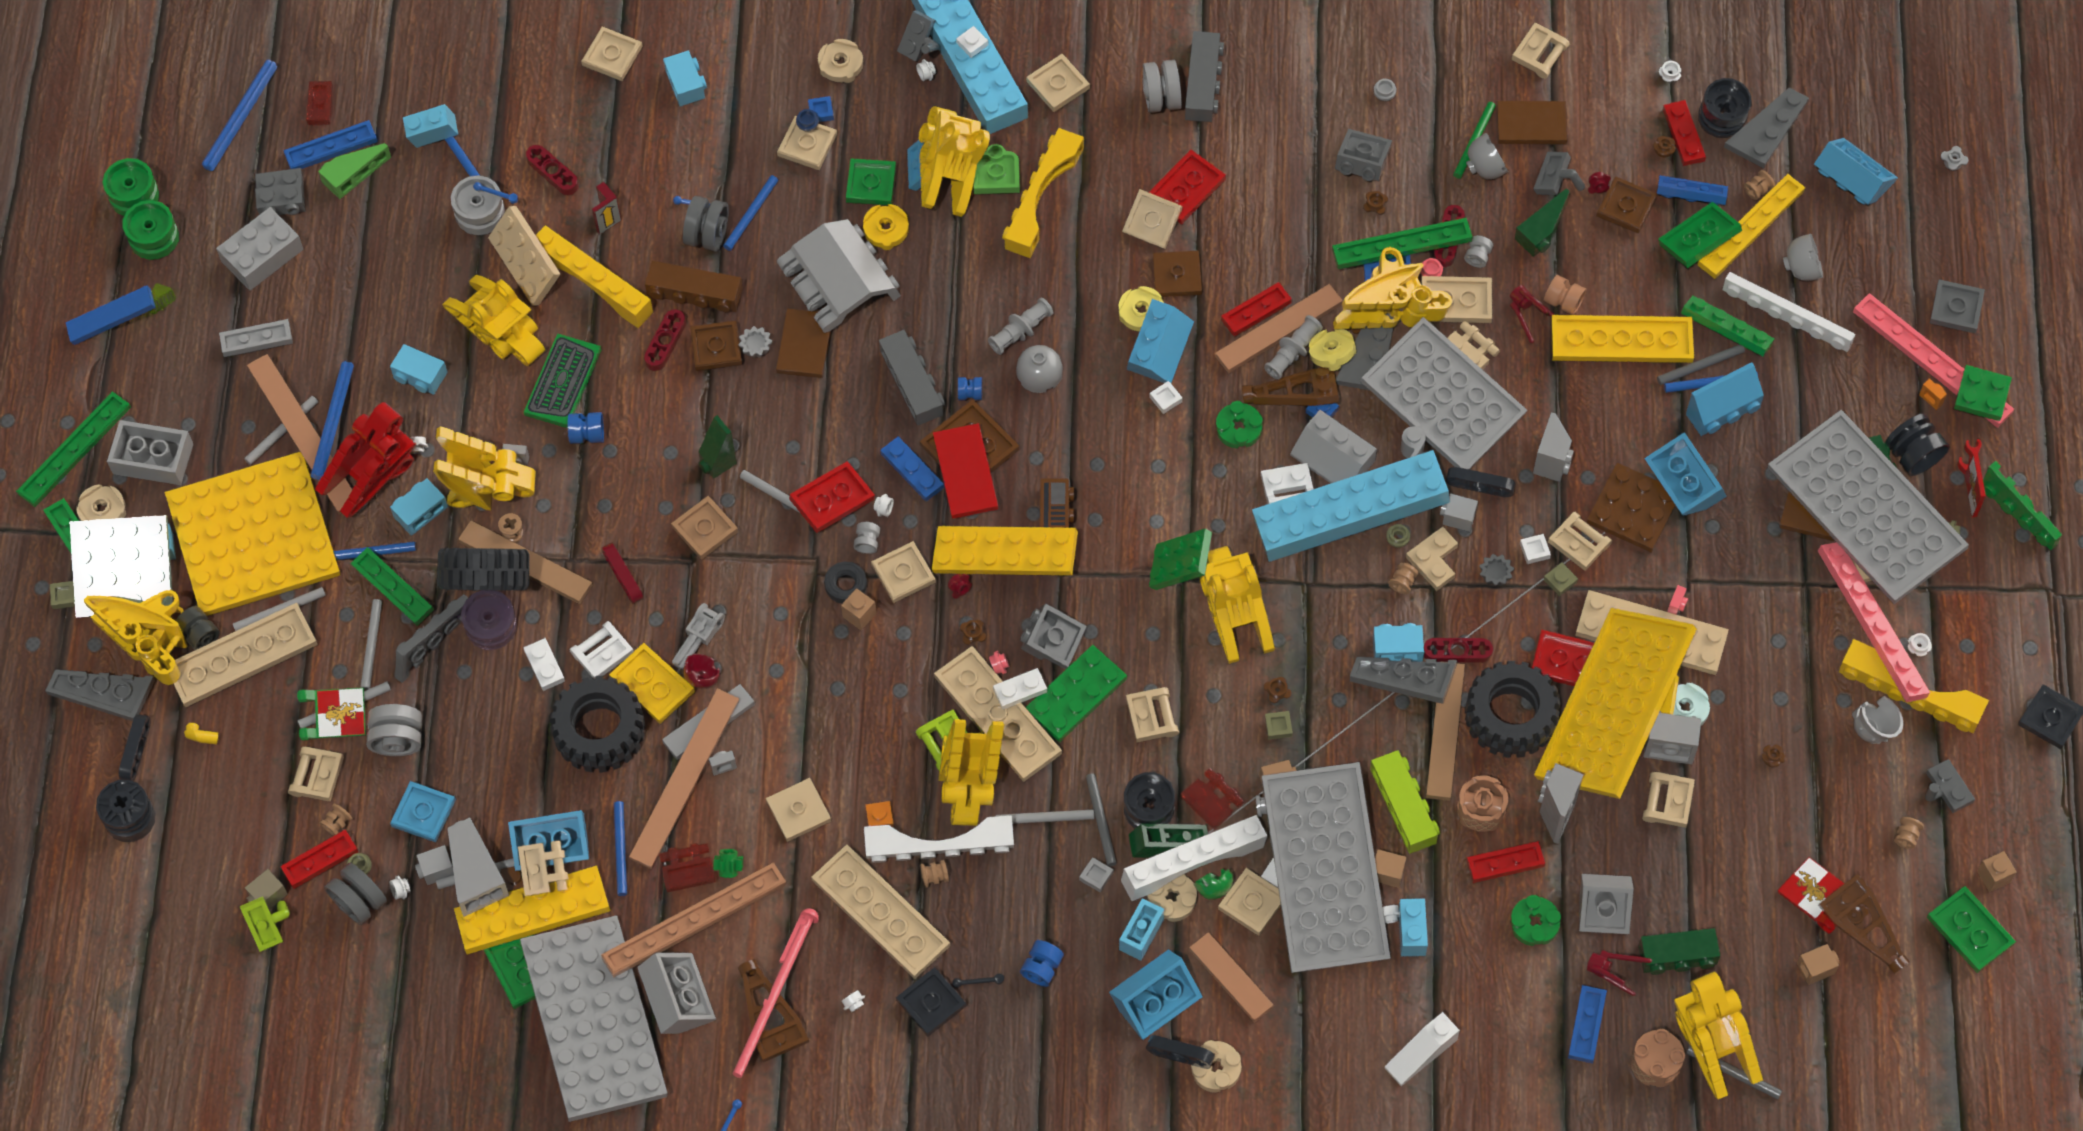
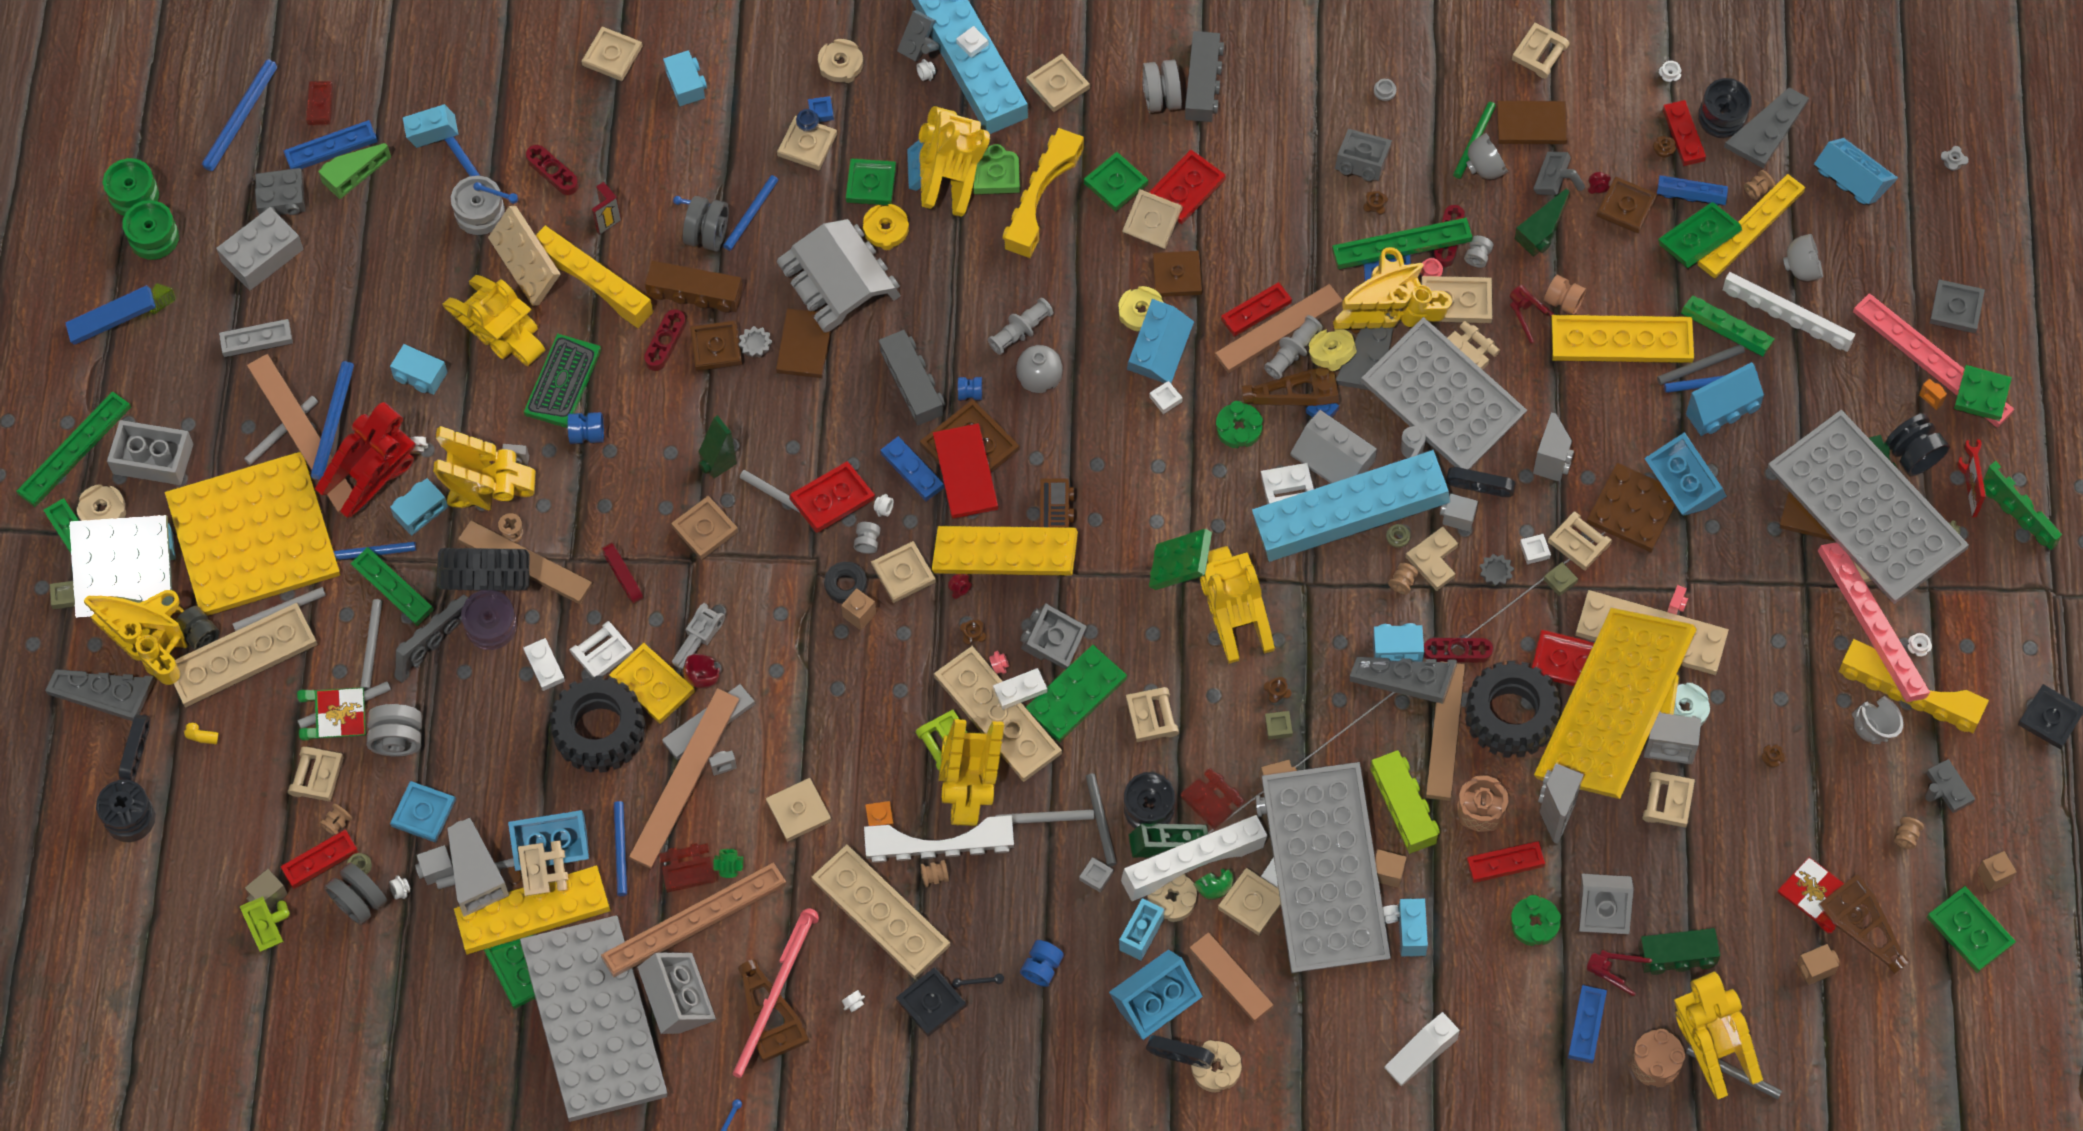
(1116, 181): none -> green plate

